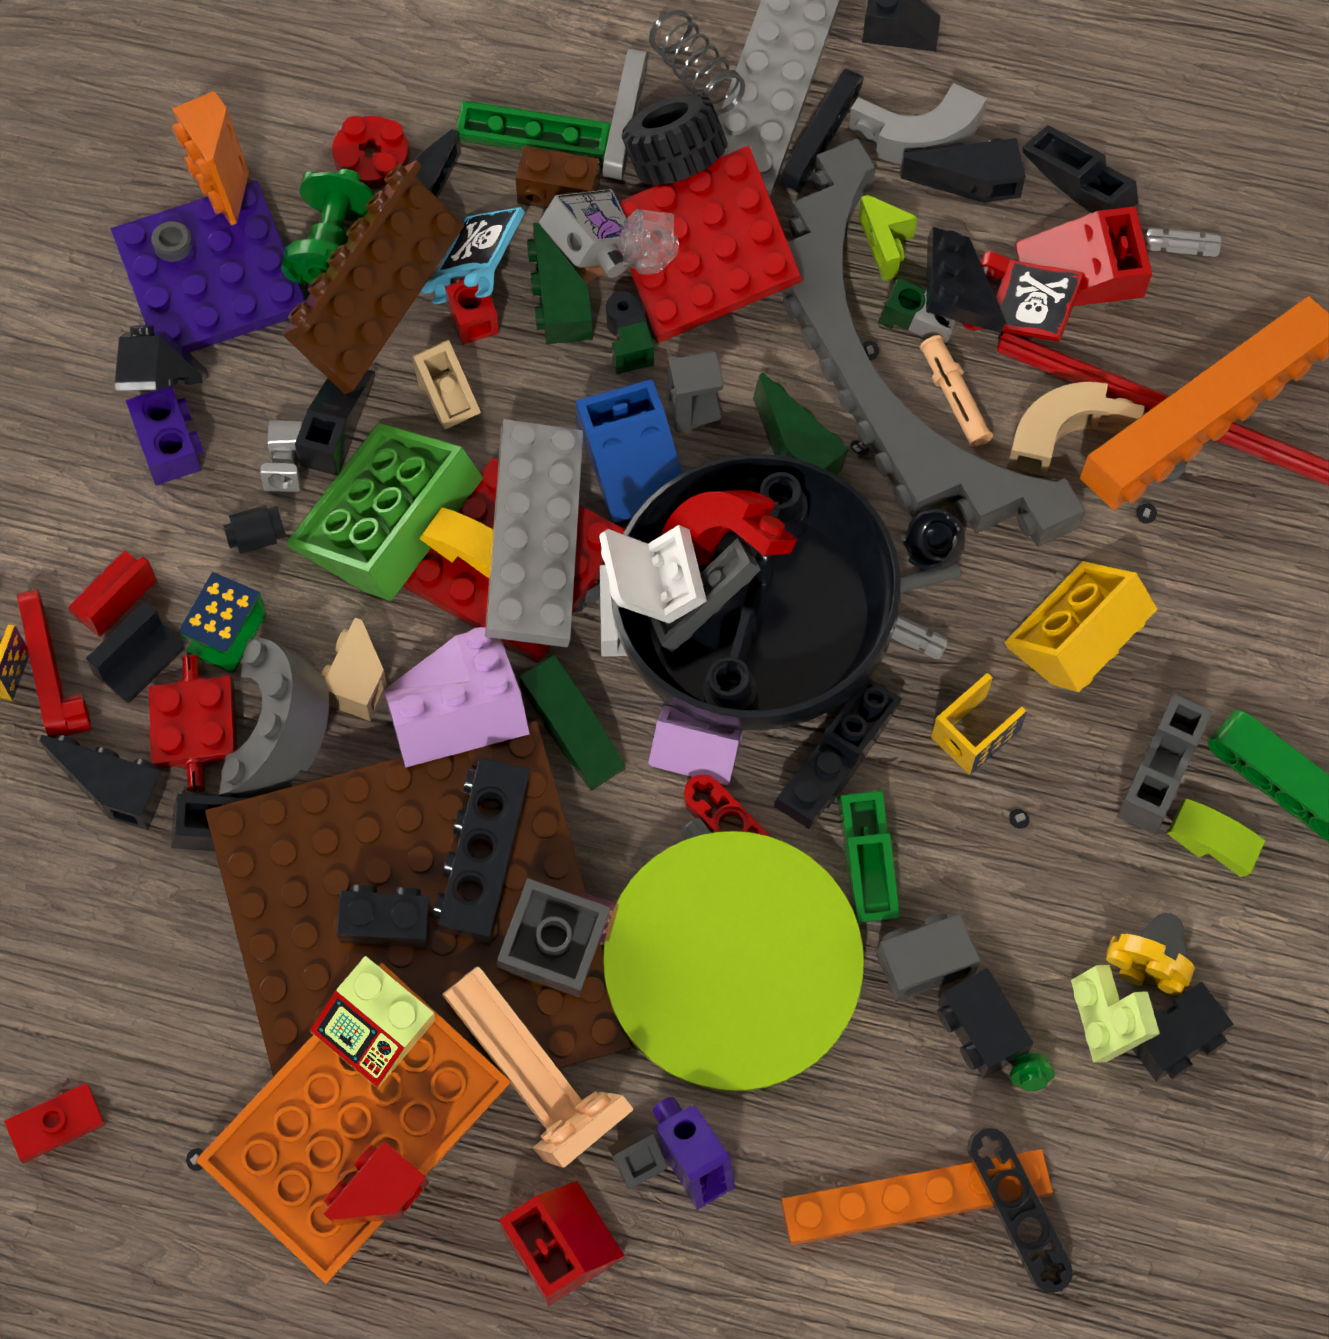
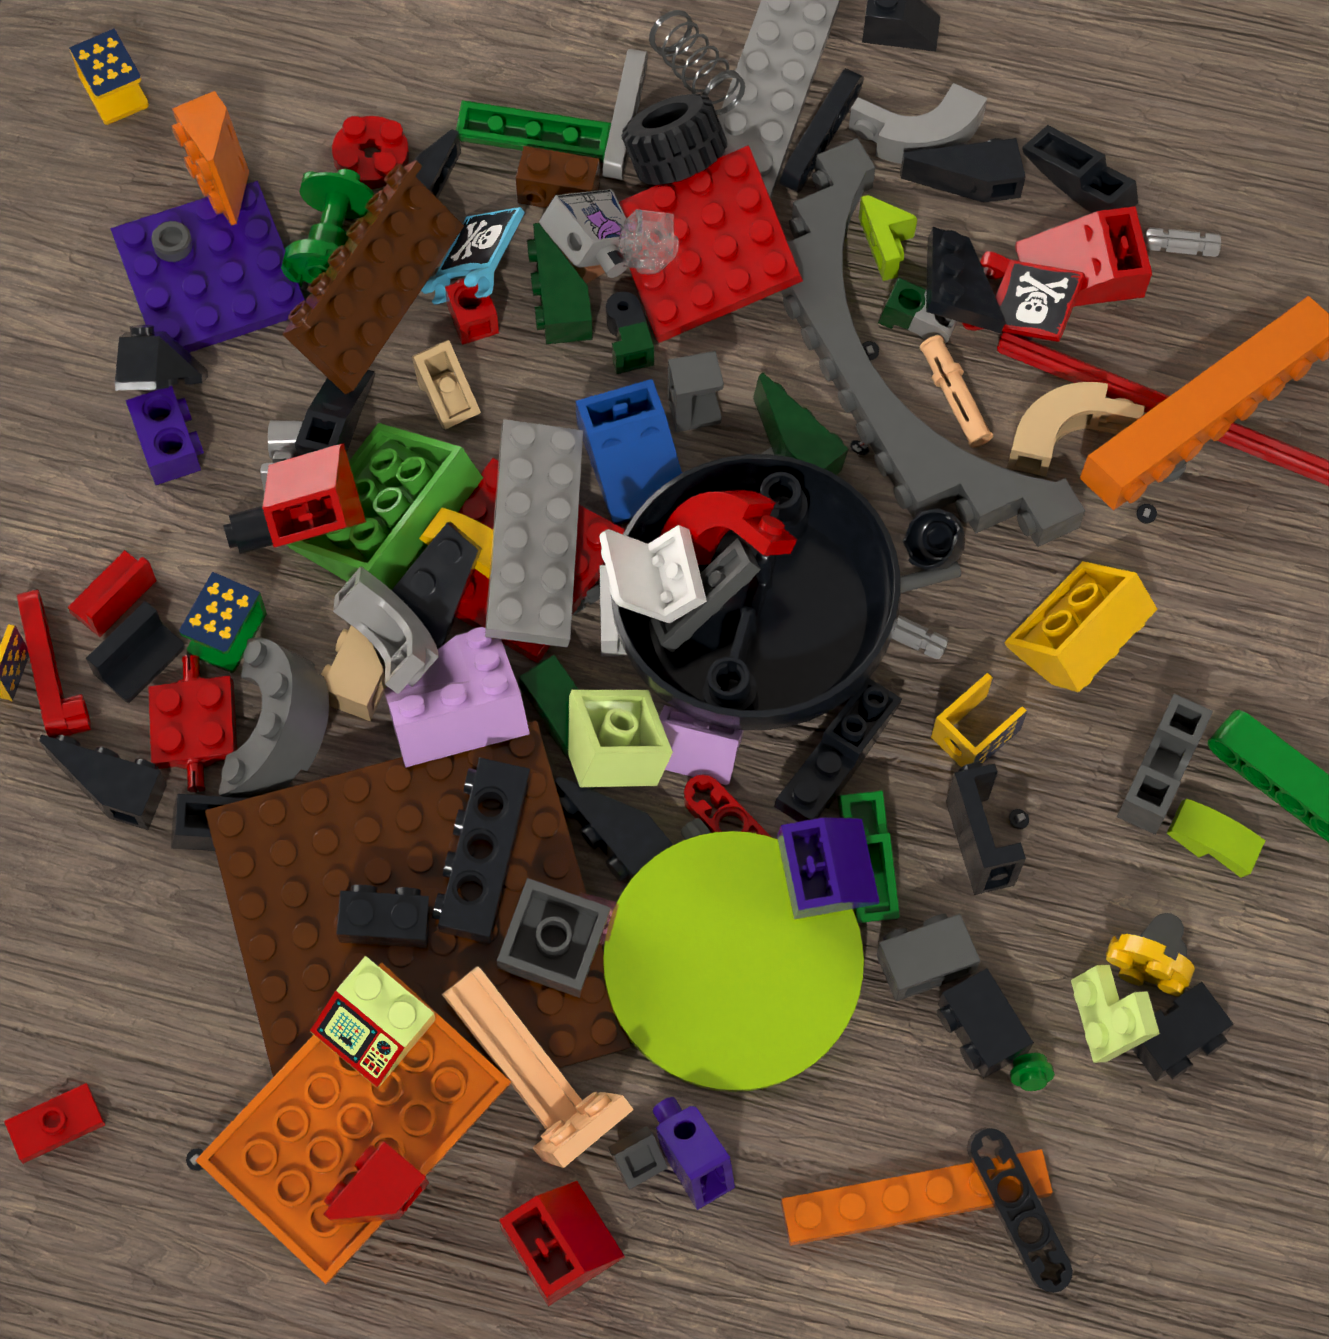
(109, 76): none -> piece
(311, 496): none -> red slope
(389, 627): none -> light grey arch
(439, 580): none -> black wing
(616, 738): none -> yellowish green slope
(619, 830): none -> black slope
(827, 866): none -> dark purple slope
(986, 865): none -> black panel

